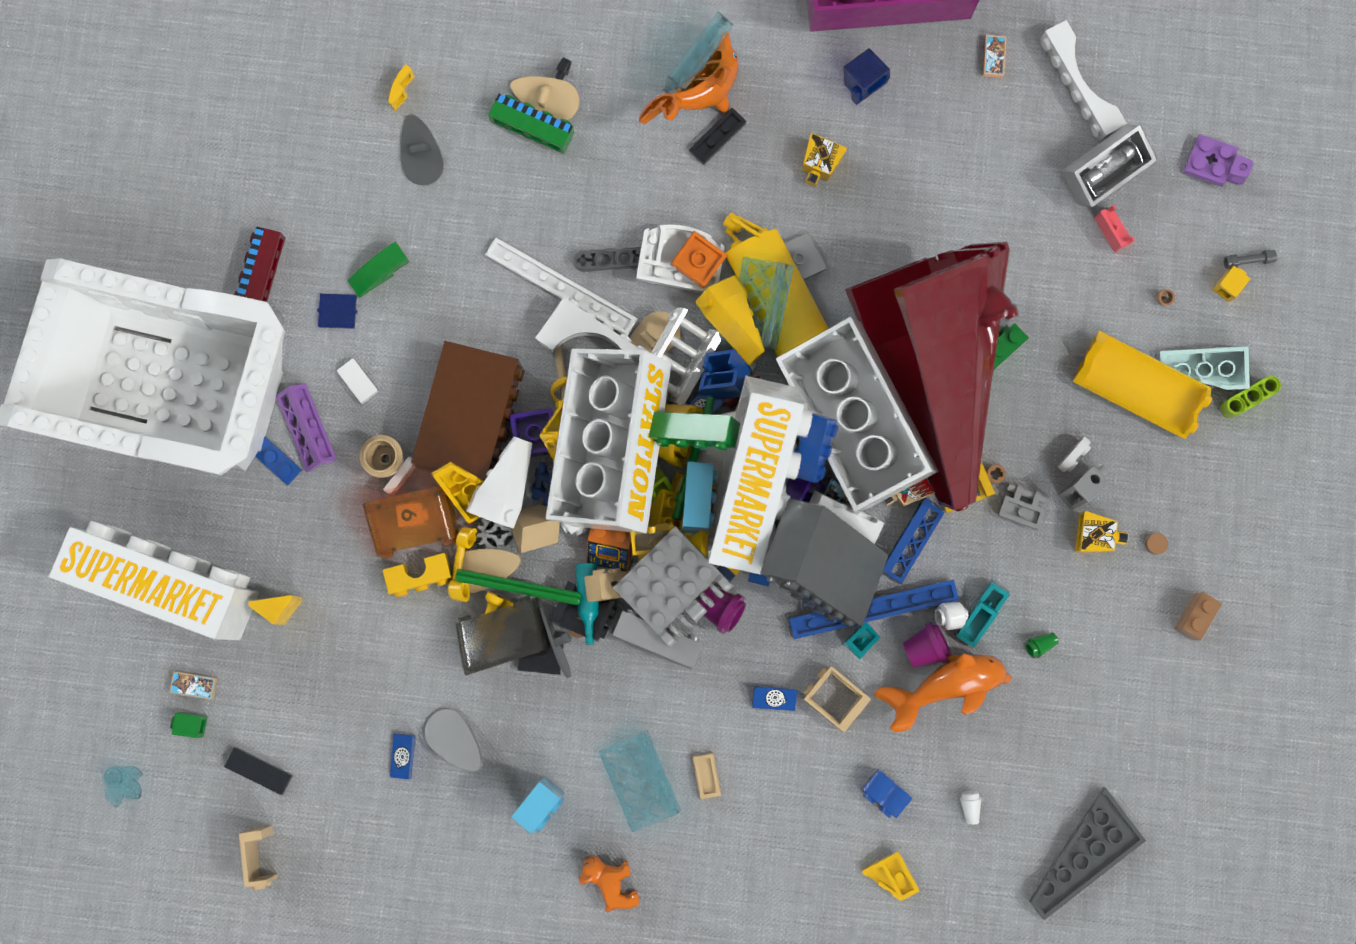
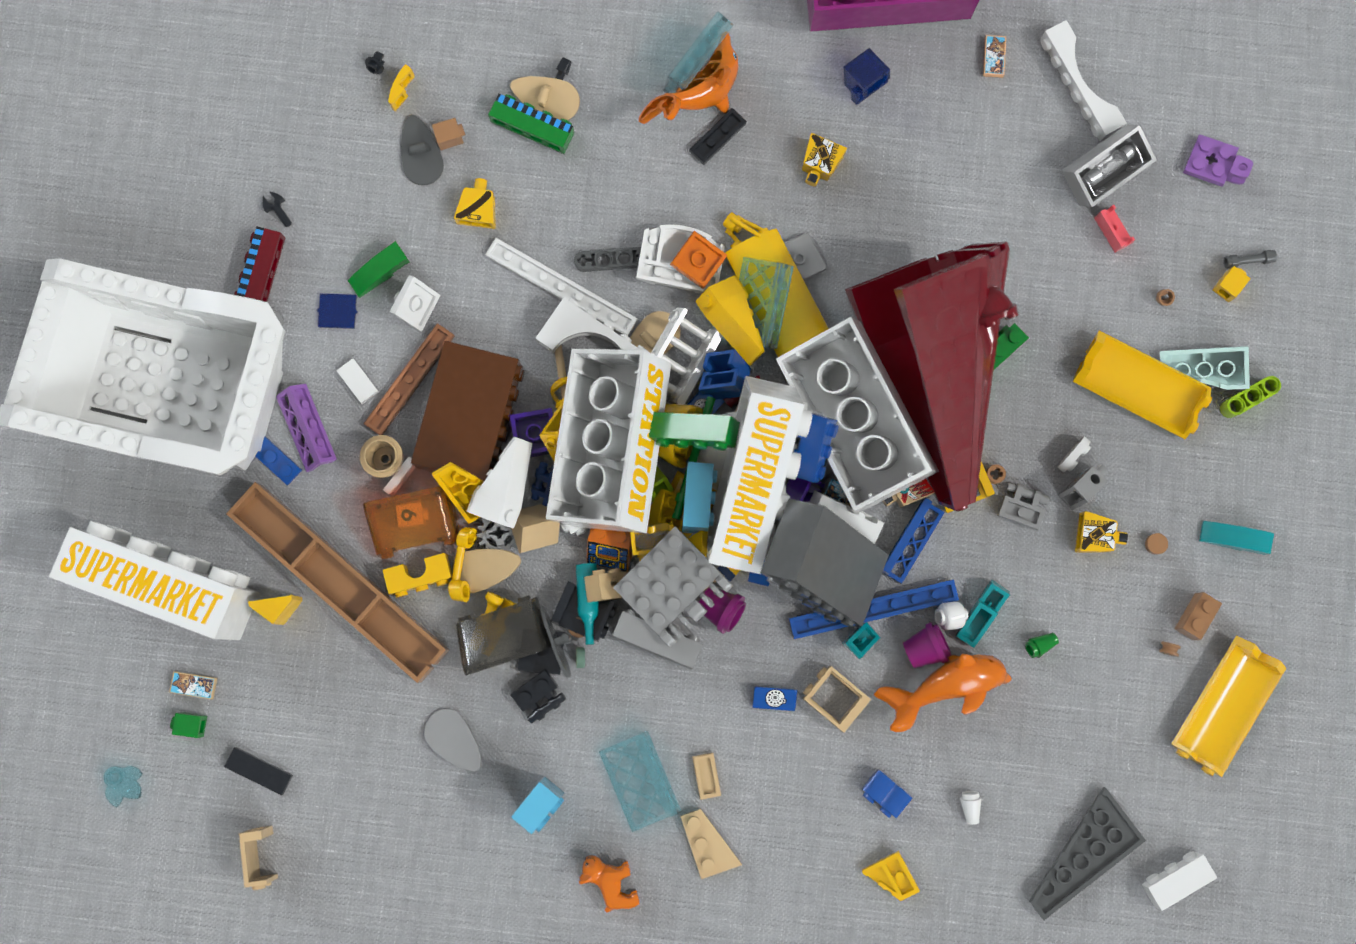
(276, 208): none -> black bar
(338, 582): none -> medium nougat piece
(375, 63): none -> black plate
(402, 756): blue slope -> none
(408, 380): none -> nougat tile
(414, 303): none -> white tile
(448, 133): none -> medium nougat brick
(476, 206): none -> yellow torso
(518, 586): green axle -> none
(535, 690): none -> black plate
(580, 657): none -> sand green tile
(707, 845): none -> tan wing
(1170, 649): none -> medium nougat bush
(1179, 880): none -> white brick
(1228, 706): none -> yellow cylinder
(1236, 537): none -> teal slope

